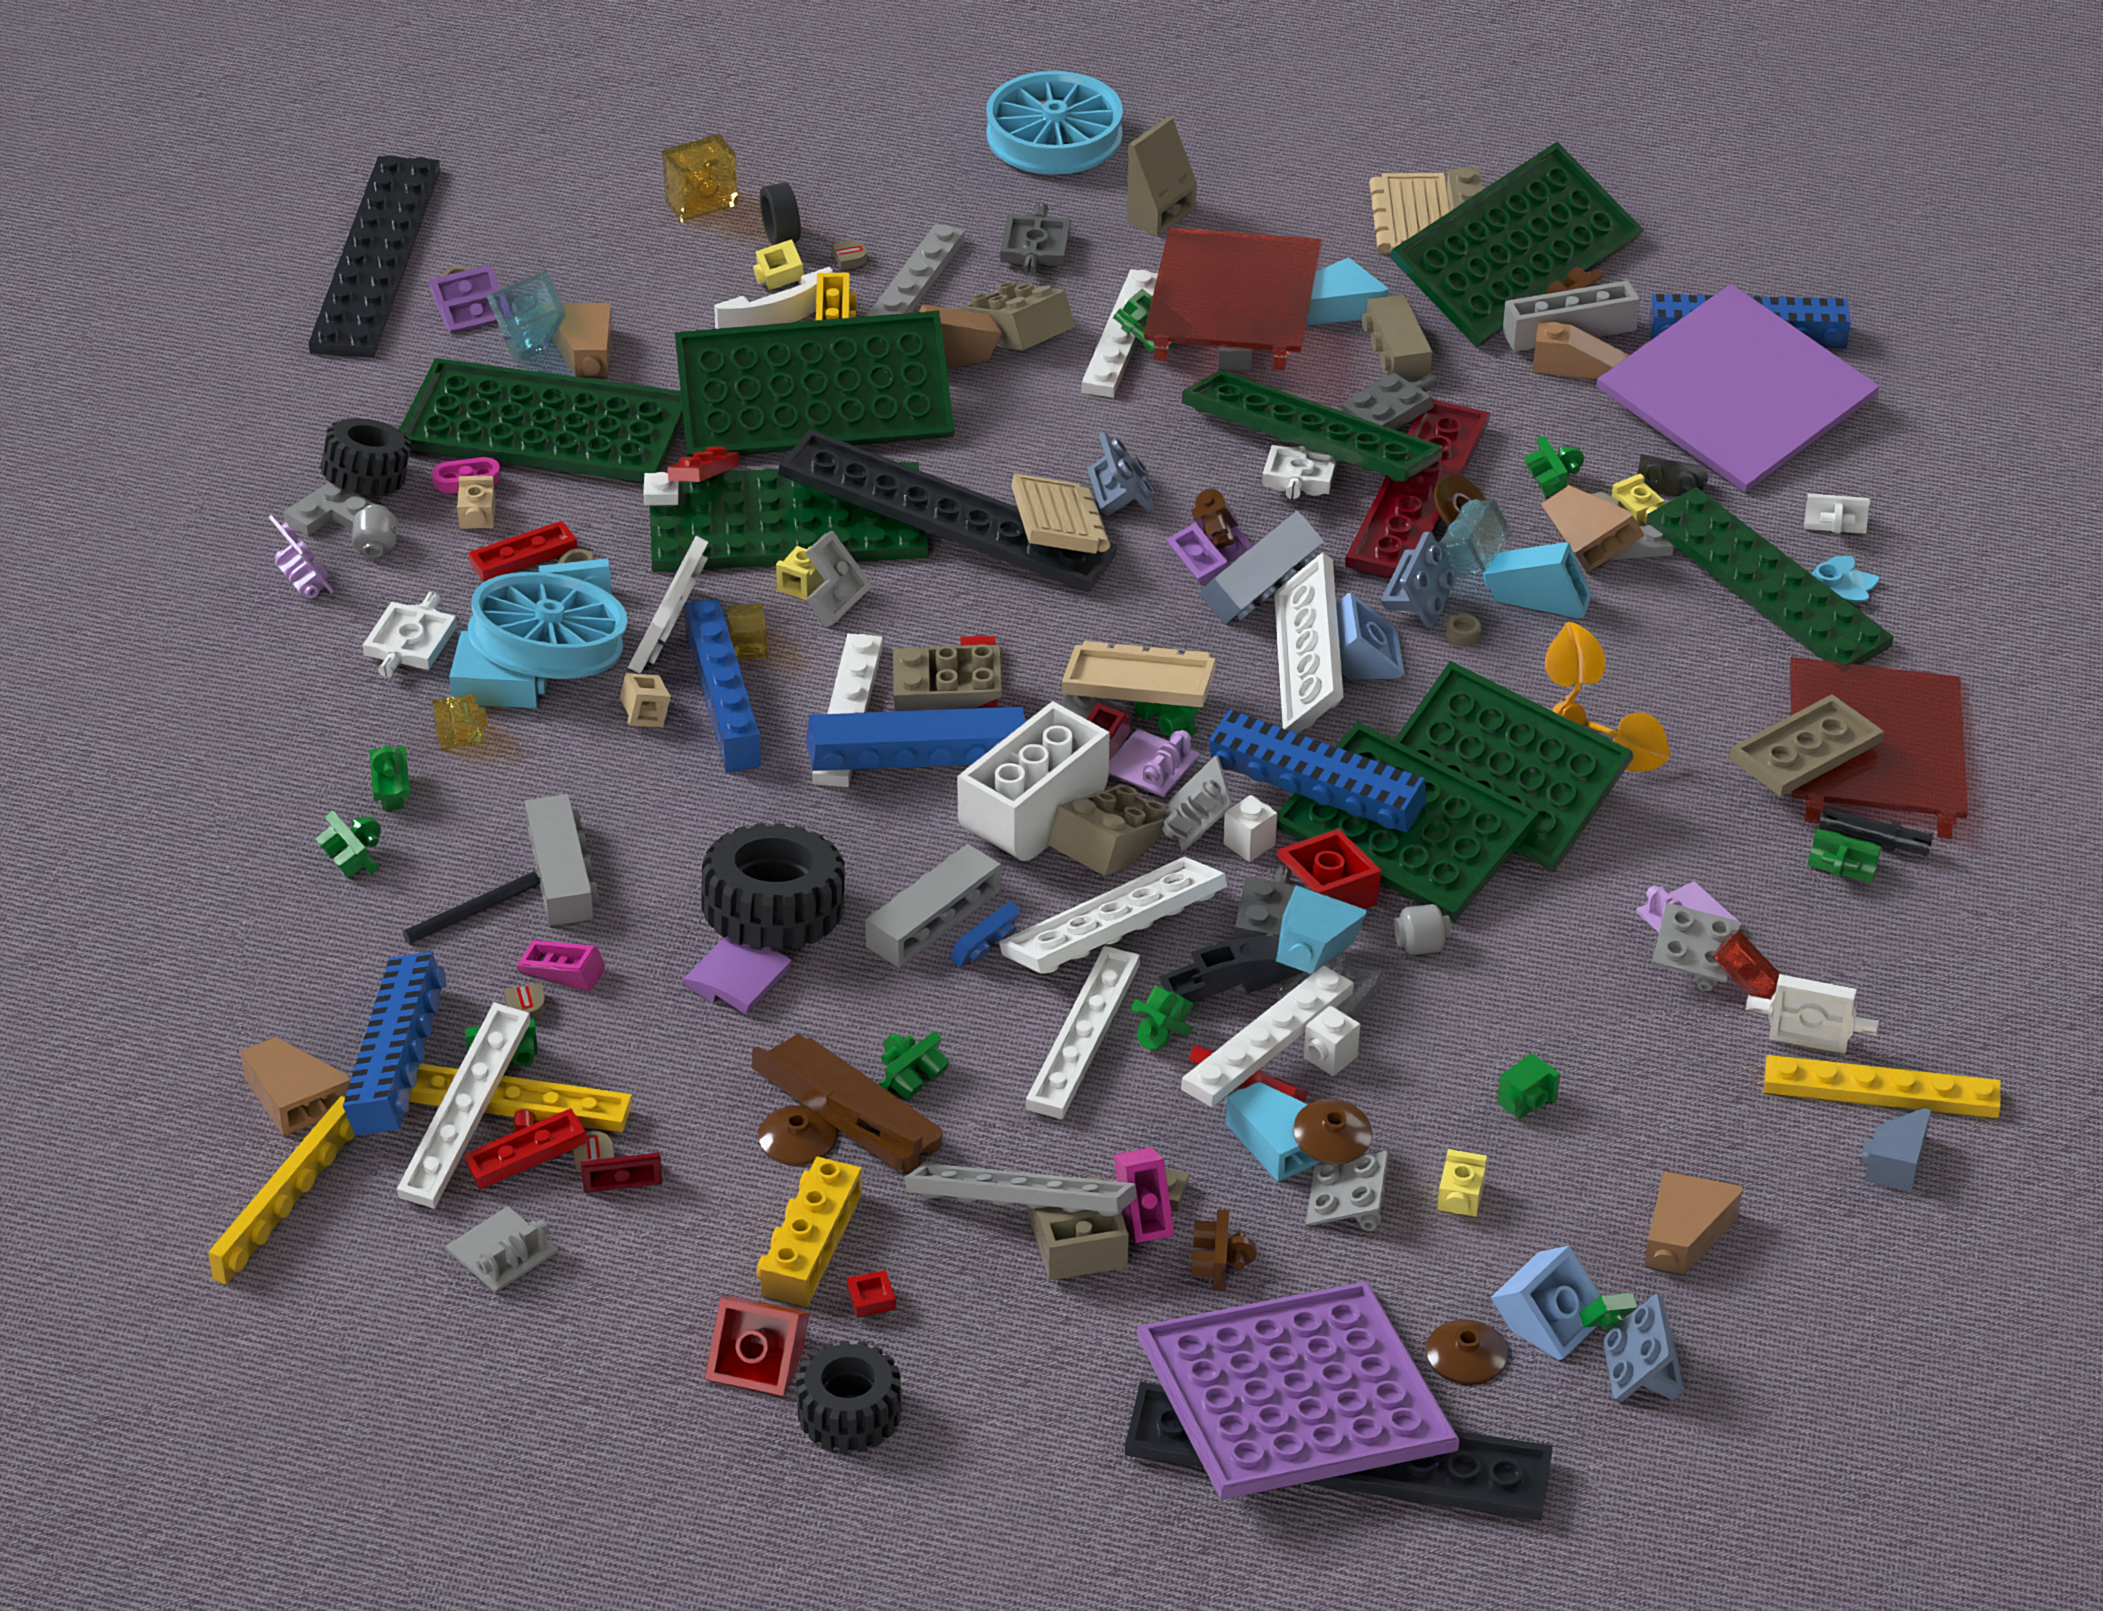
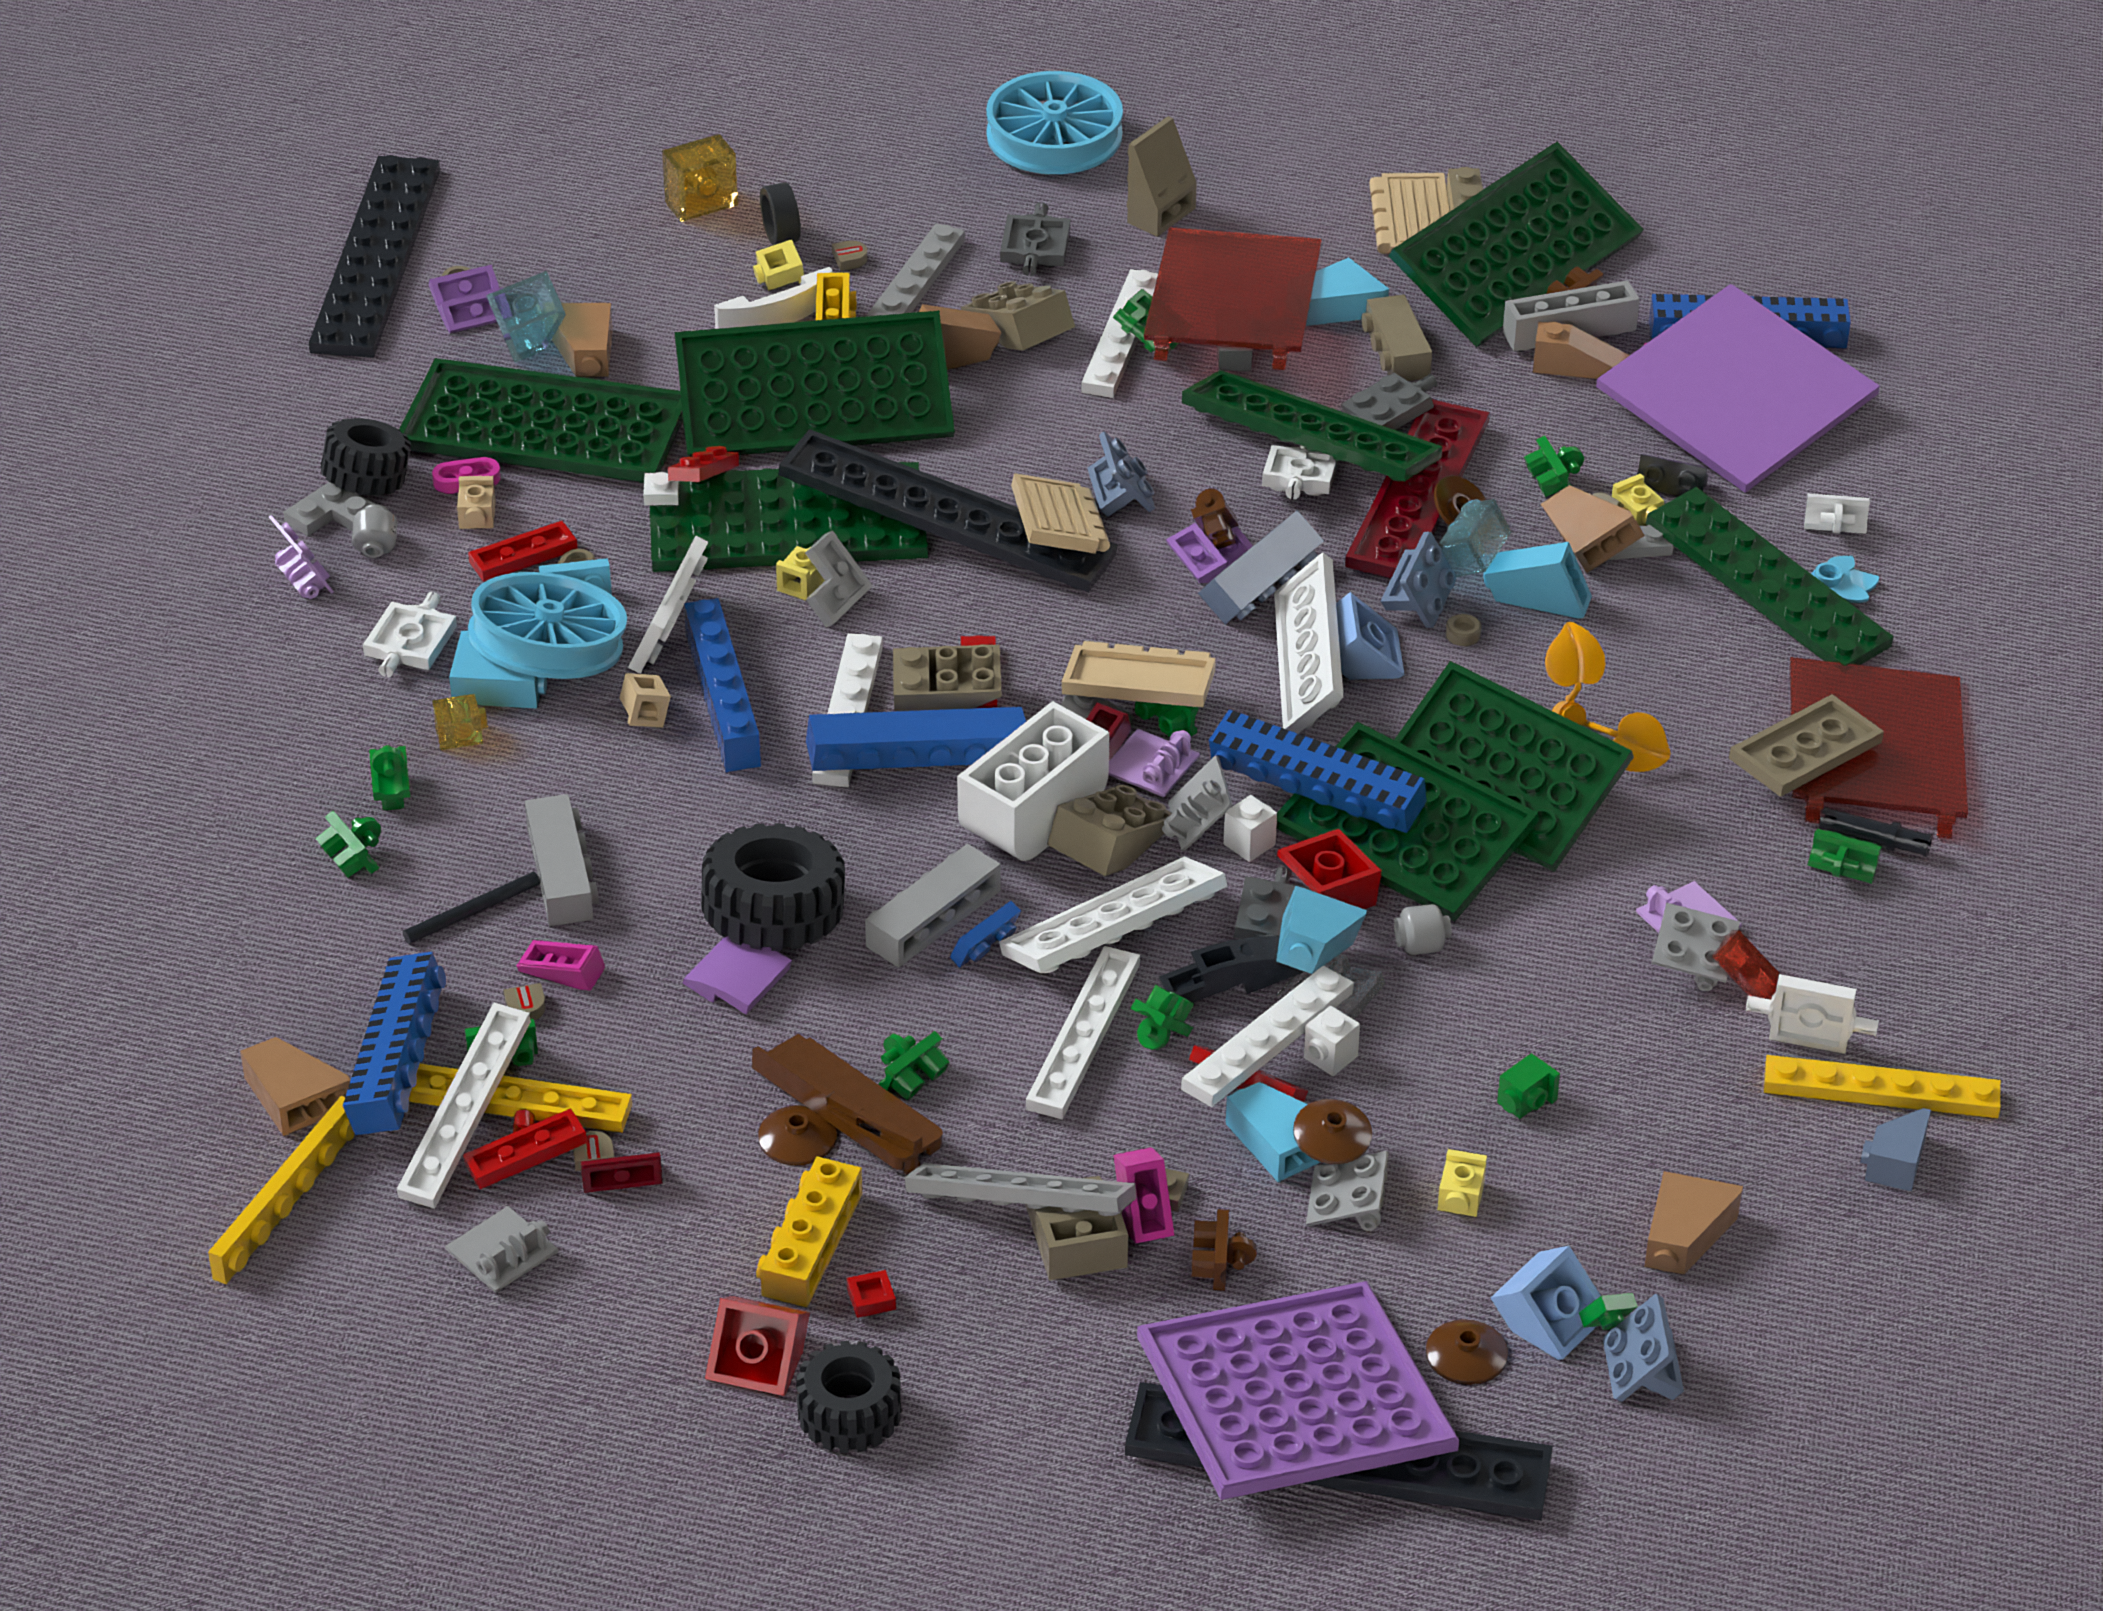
(747, 630): clear yellow brick -> none

